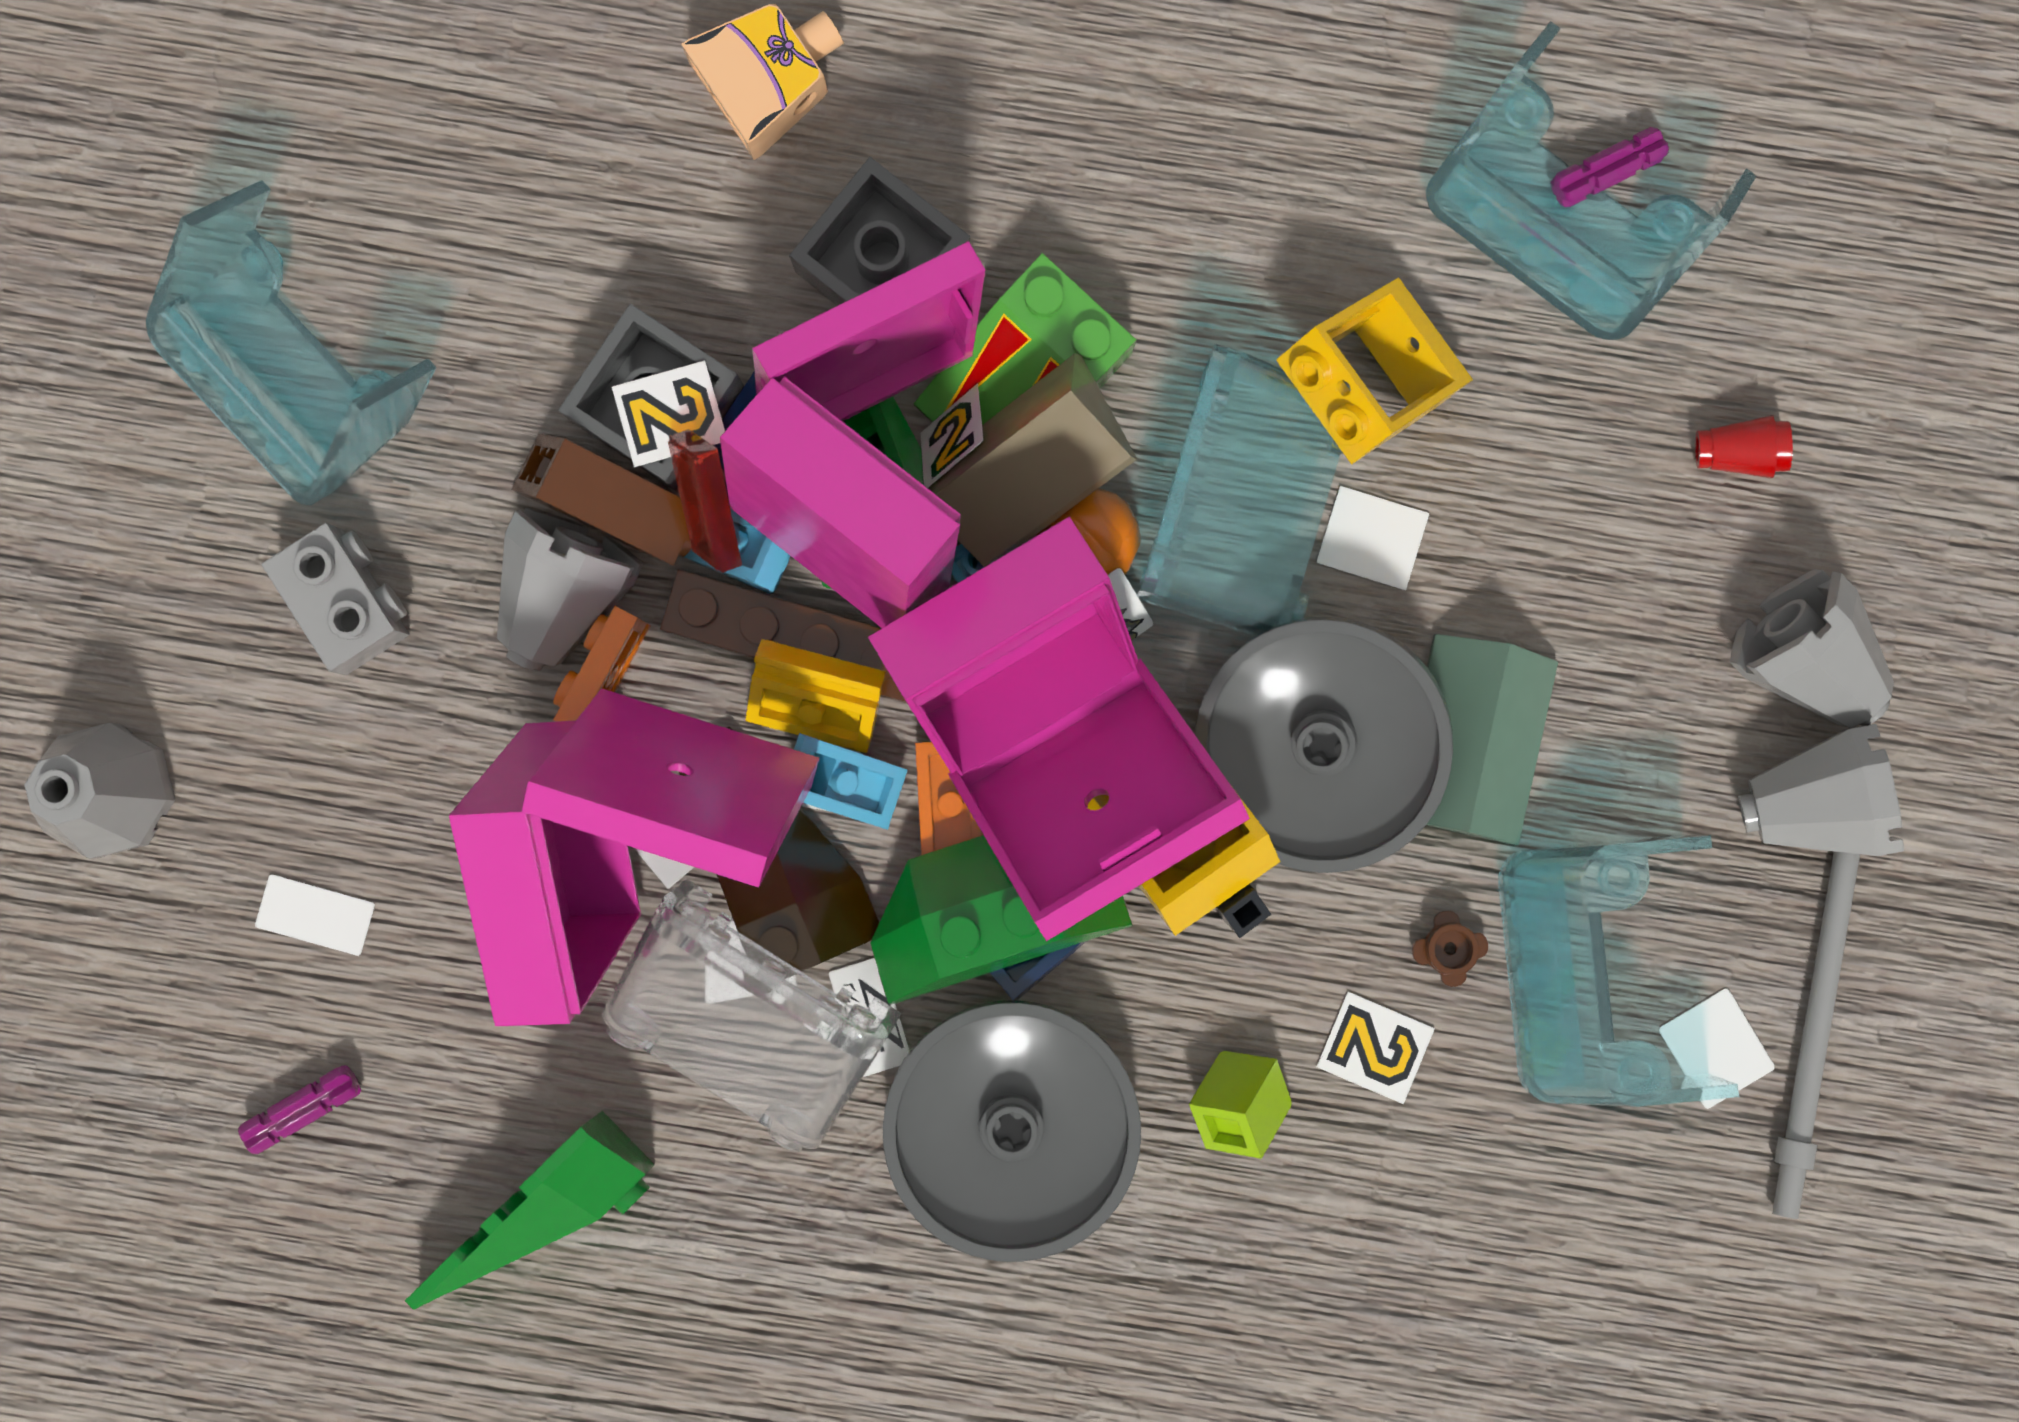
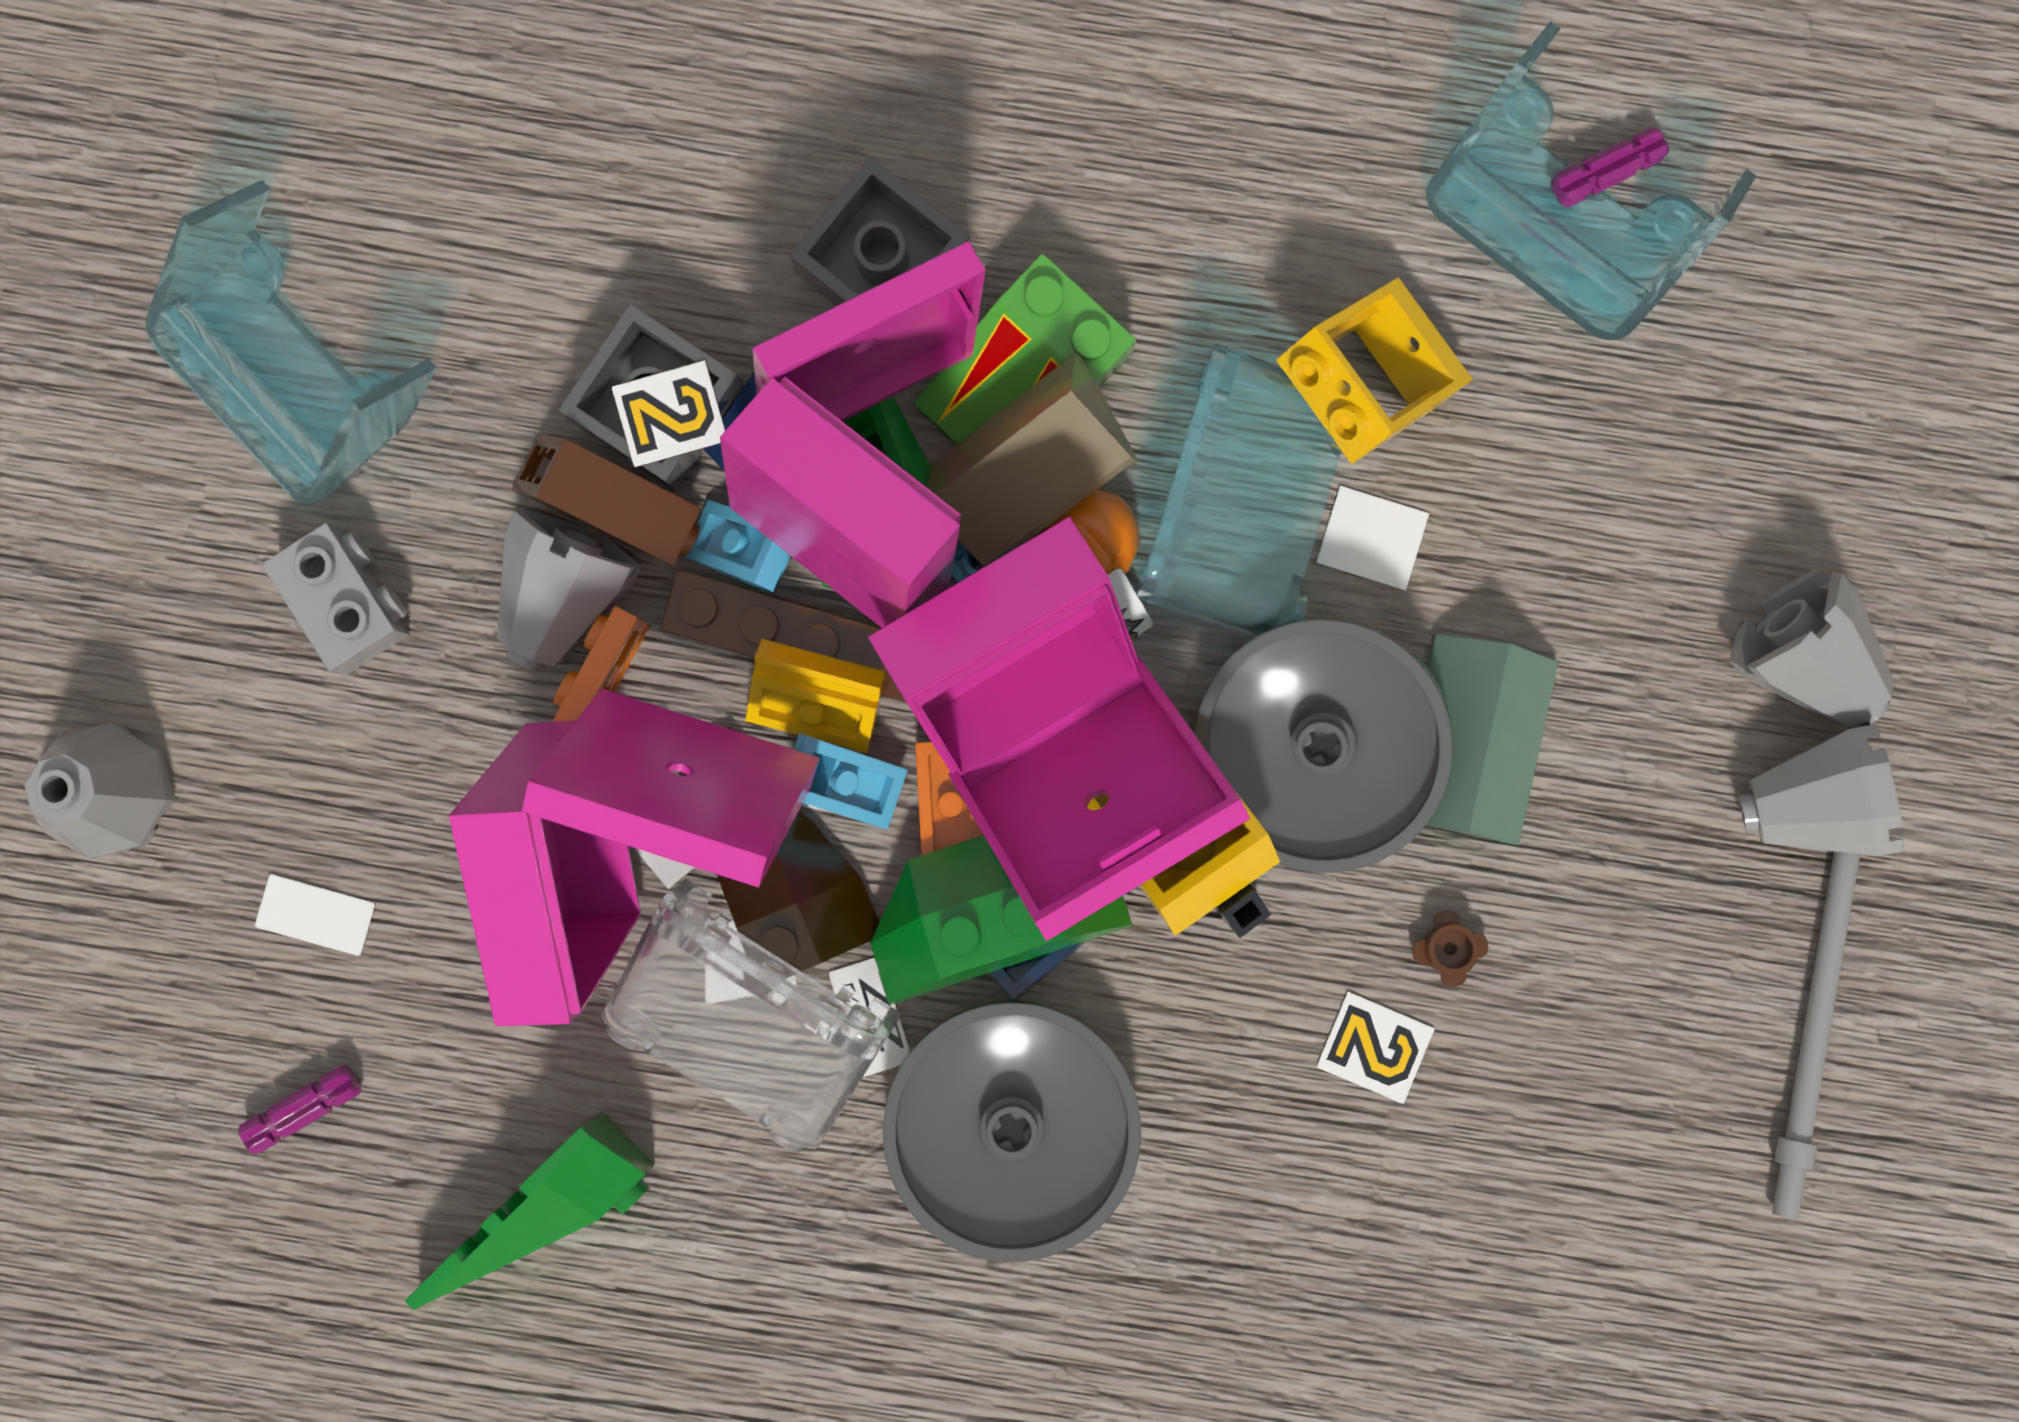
(704, 500): clear red tile -> none
(763, 71): light nougat torso -> none
(951, 436): sticker -> none
(1241, 1104): lime panel -> none
(1561, 978): clear light blue windscreen -> none
(1718, 1042): white sticker -> none
(1746, 447): red cone -> none

